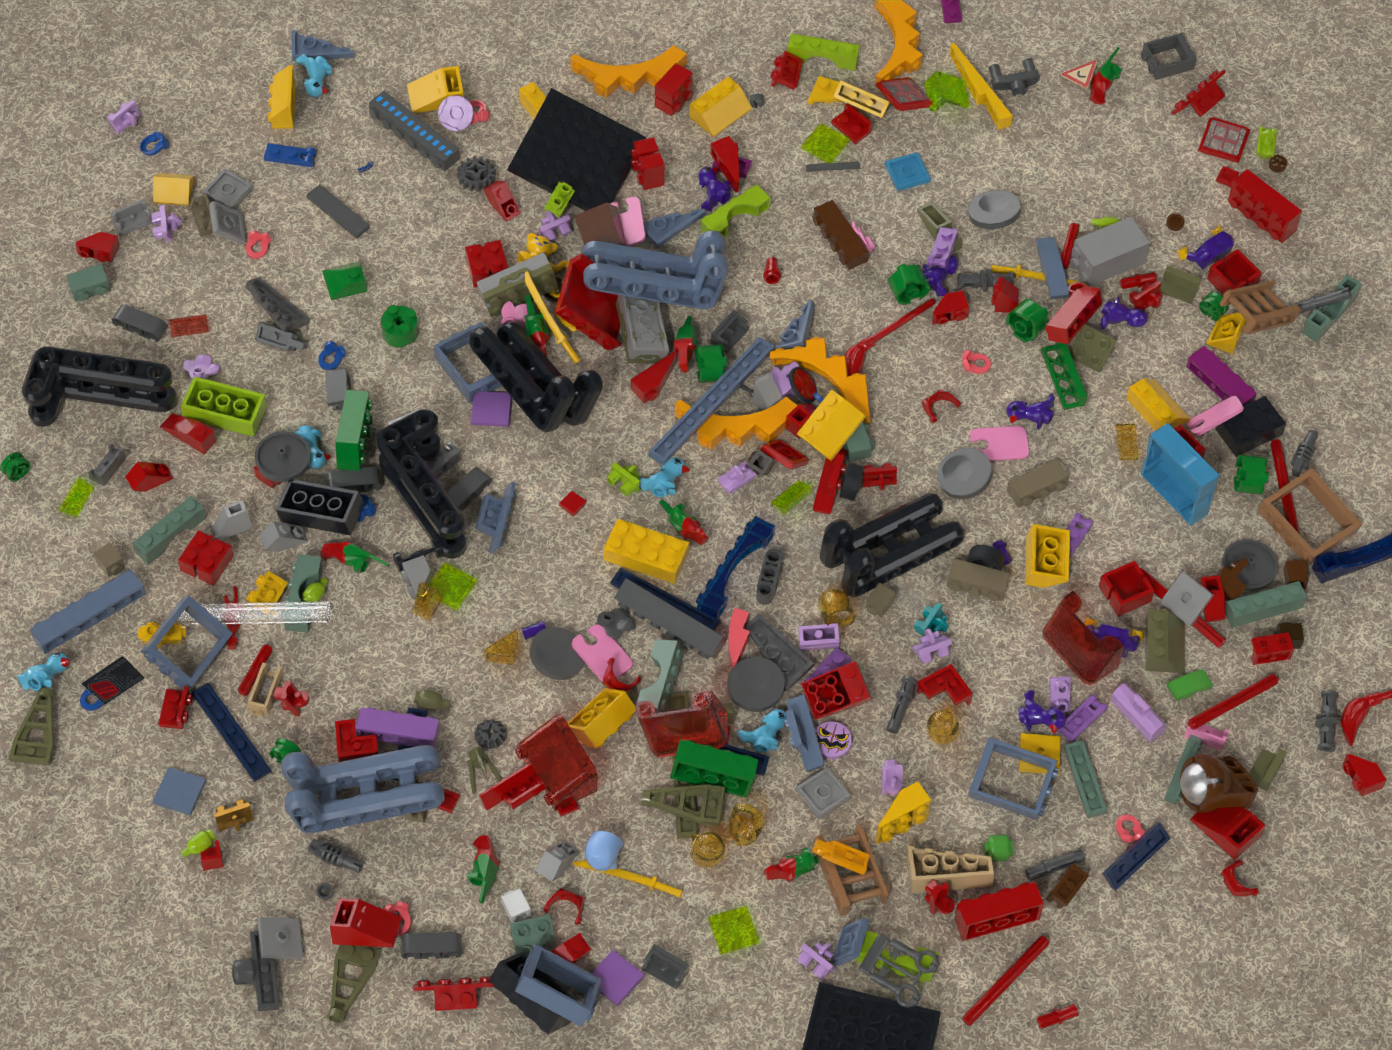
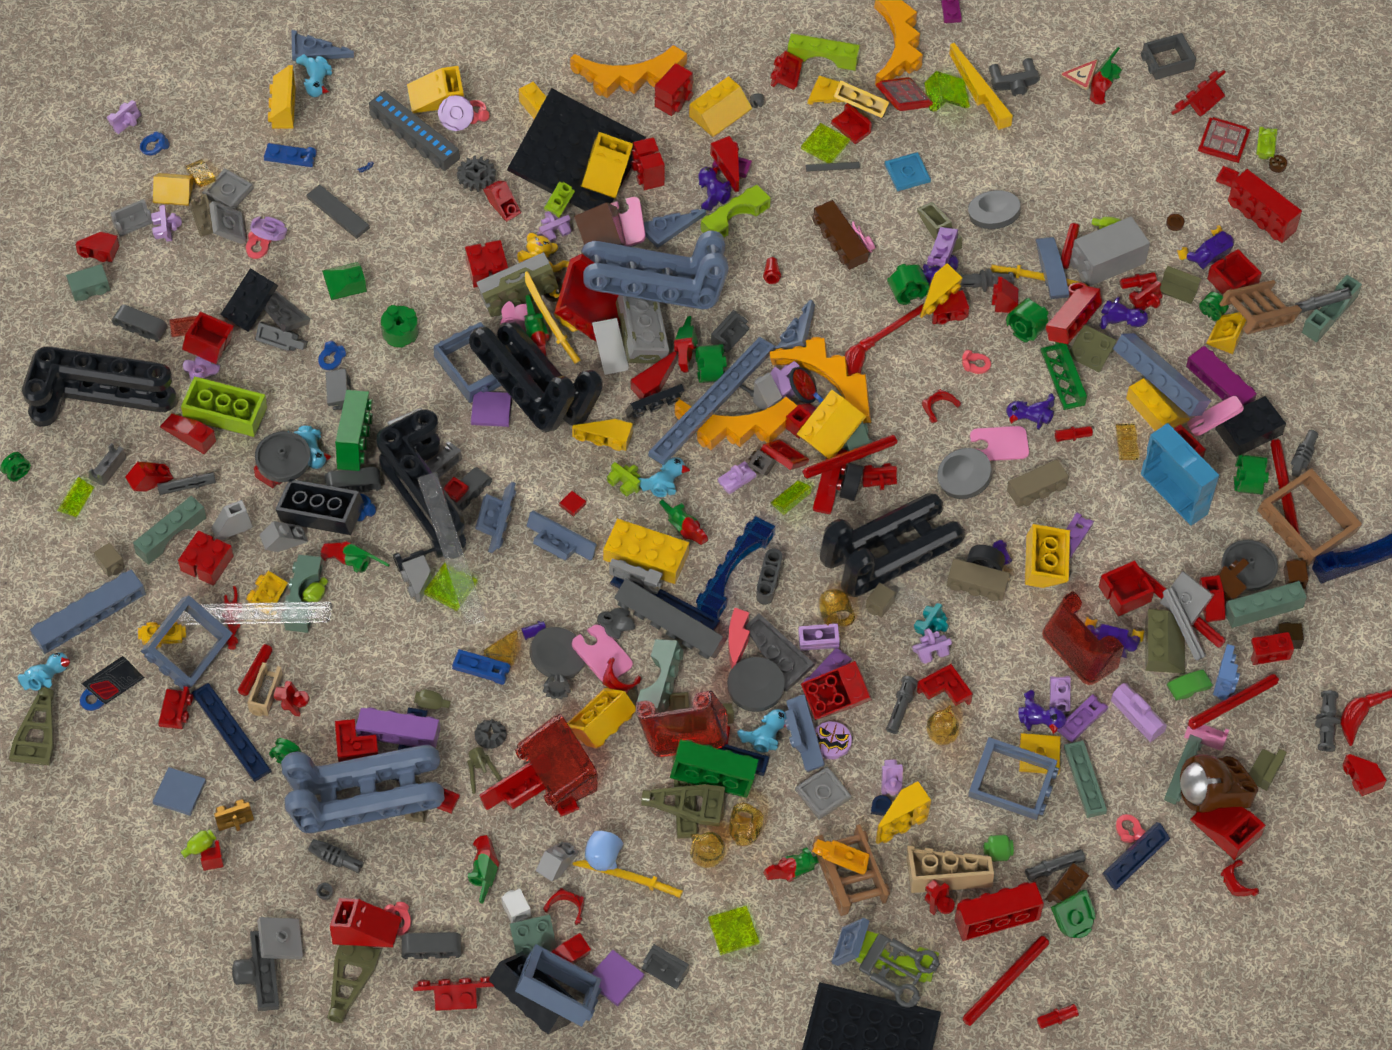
(186, 483): none -> dark grey pin
(201, 173): none -> clear yellow slope
(207, 337): none -> red piece
(249, 300): none -> black plate
(268, 228): none -> lavender tile
(427, 601): clear yellow slope -> none
(451, 548): none -> clear tile
(456, 489): none -> red tile
(481, 666): none -> blue plate
(556, 687): none -> dark grey piece
(559, 539): none -> sand blue bracket
(606, 164): none -> yellow slope
(607, 432): none -> yellow slope
(610, 346): none -> white sticker
(638, 575): none -> light grey plate
(654, 401): none -> black plate
(824, 966): lavender hips -> none
(849, 456): none -> red axle
(880, 805): none -> dark blue tile
(942, 285): none -> yellow slope
(1073, 433): none -> red axle
(1075, 915): none -> green tile
(1162, 374): none -> sand blue brick
(1184, 624): none -> light grey axle
(1227, 675): none -> medium blue plate

